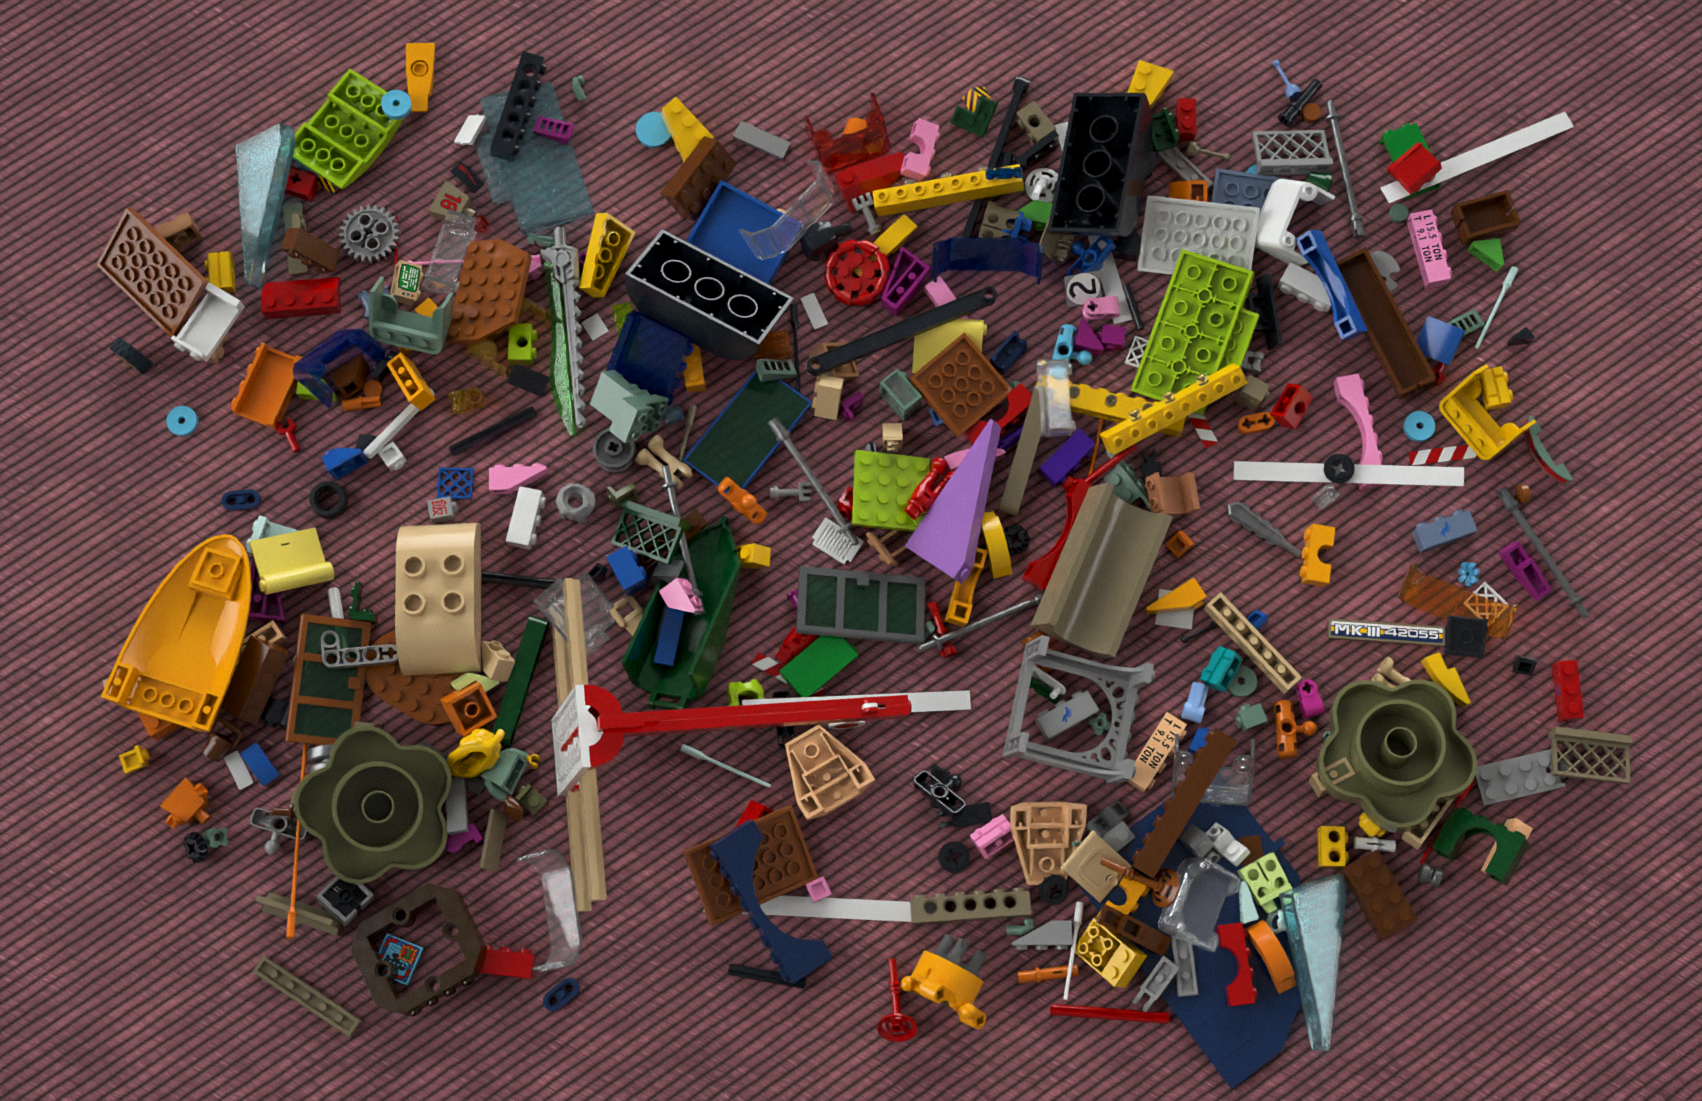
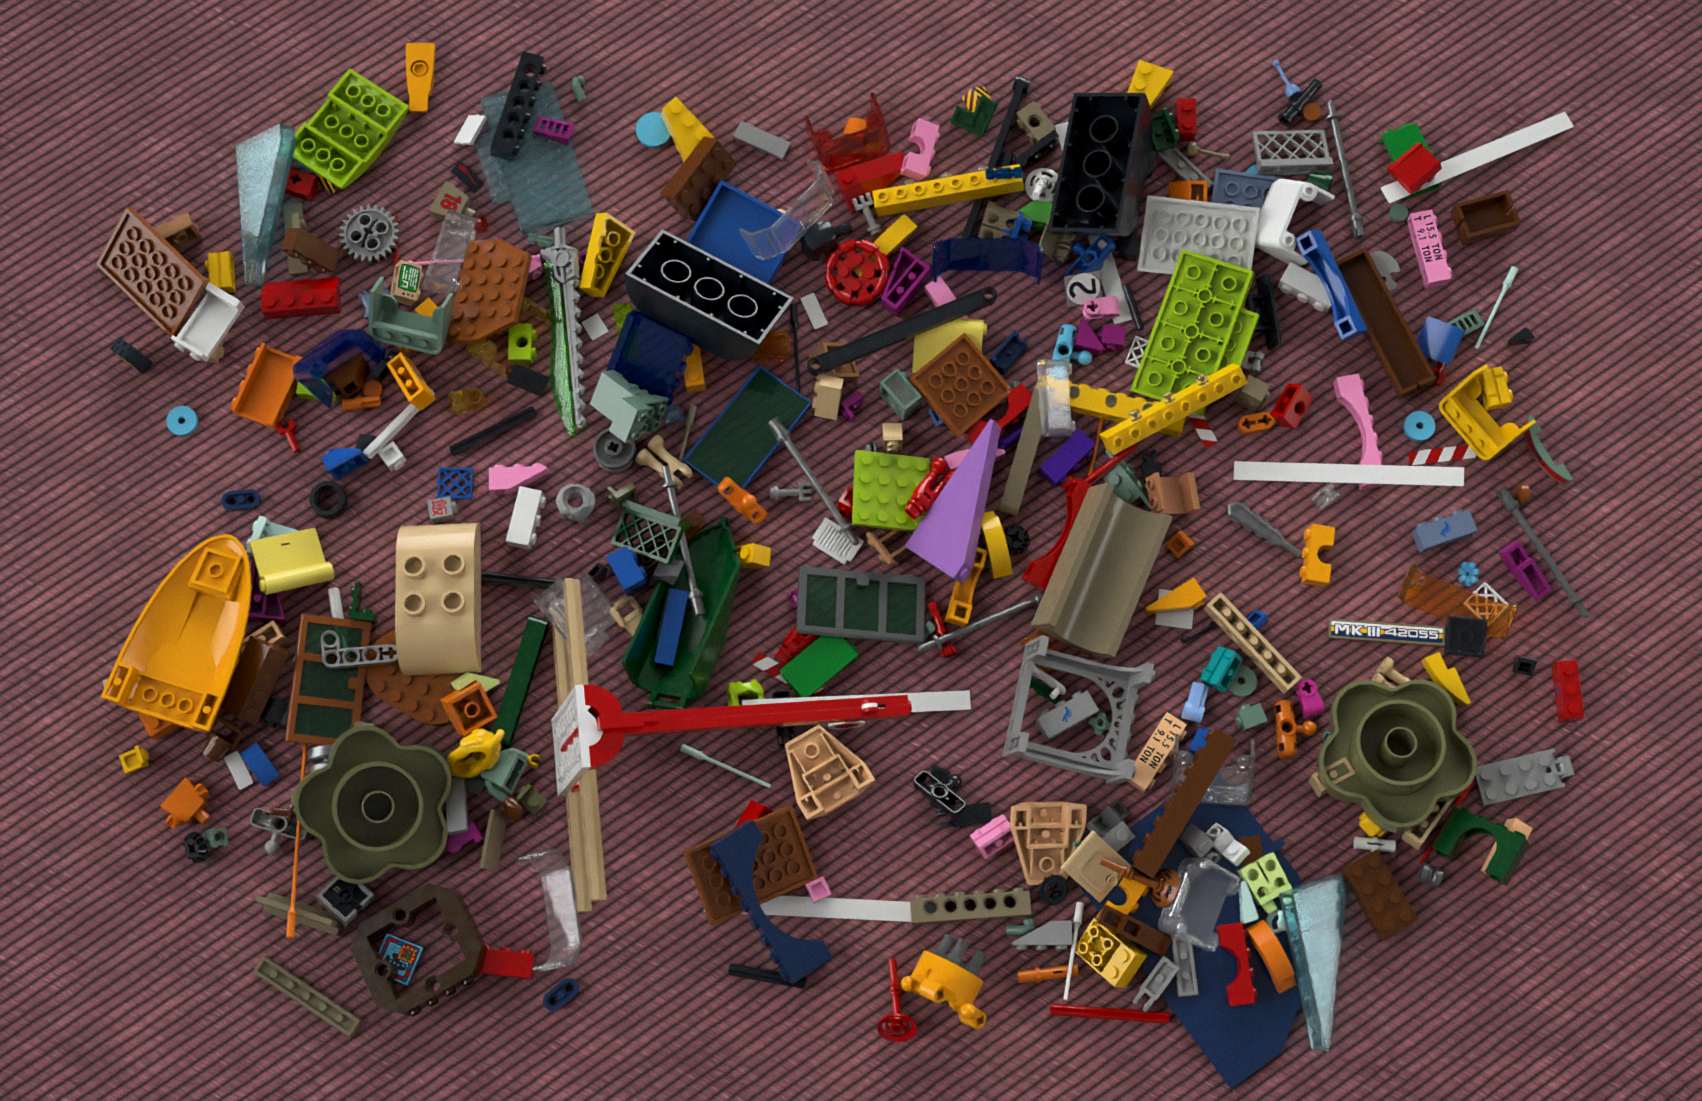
(396, 112): medium azure piece -> none
(496, 661): tan slope -> none
(681, 597): bright pink slope -> none
(768, 375): sand green slope -> none
(962, 861): black gear -> none
(1326, 846): yellow brick -> none
(1347, 465): black gear -> none
(1488, 252): bright green slope -> none
(1586, 739): dark tan fence -> none

